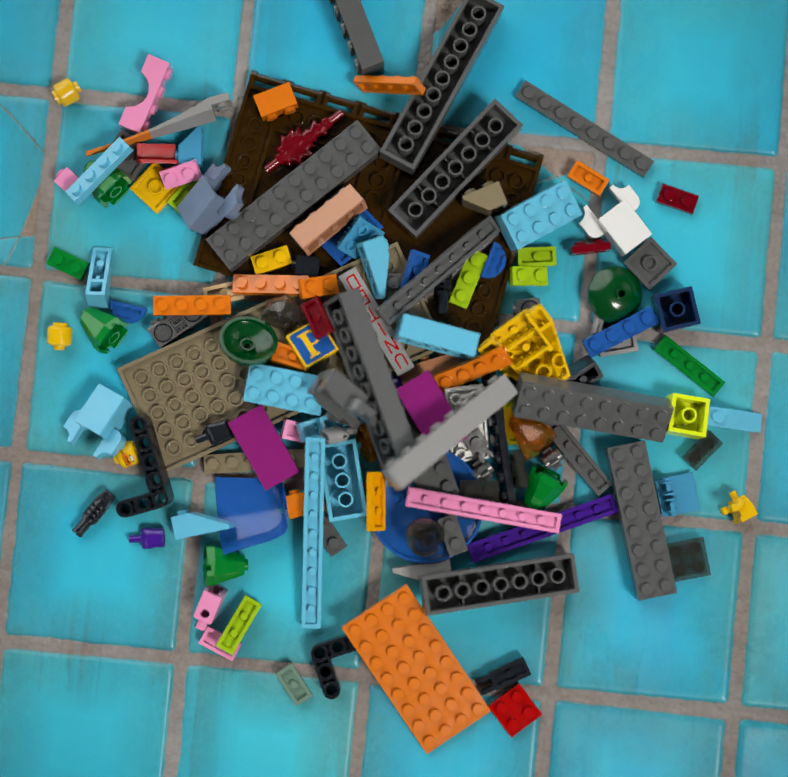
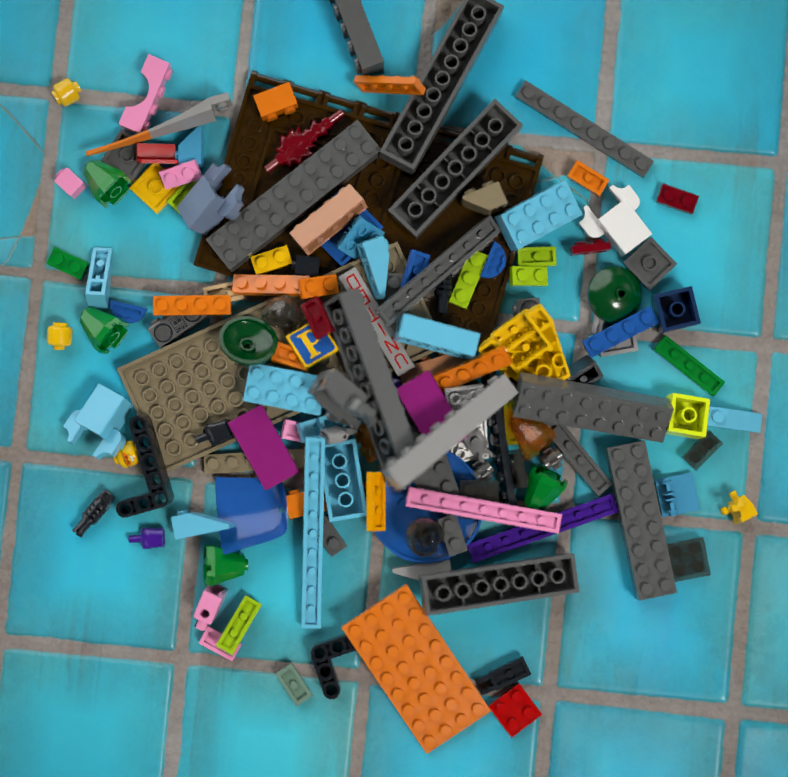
(99, 171): medium azure plate -> none

